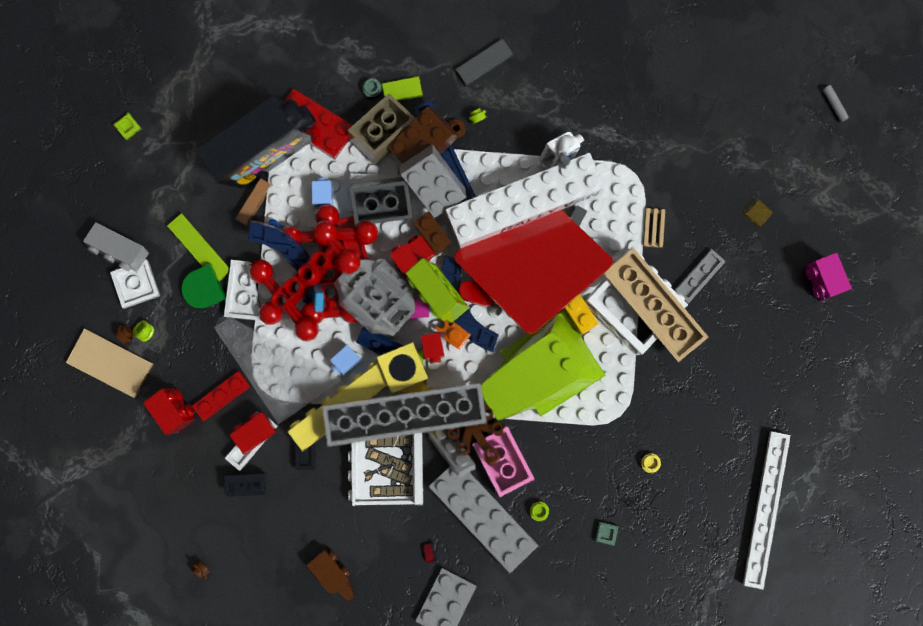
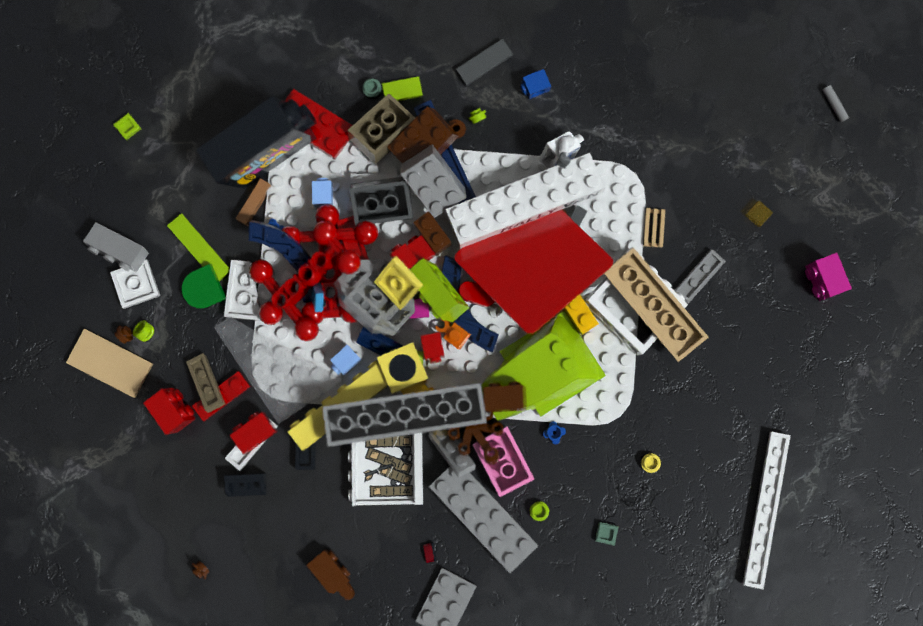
(205, 383): none -> dark tan plate
(398, 283): none -> light yellow tile
(505, 398): none -> reddish brown brick
(535, 84): none -> blue brick
(549, 432): none -> blue plate

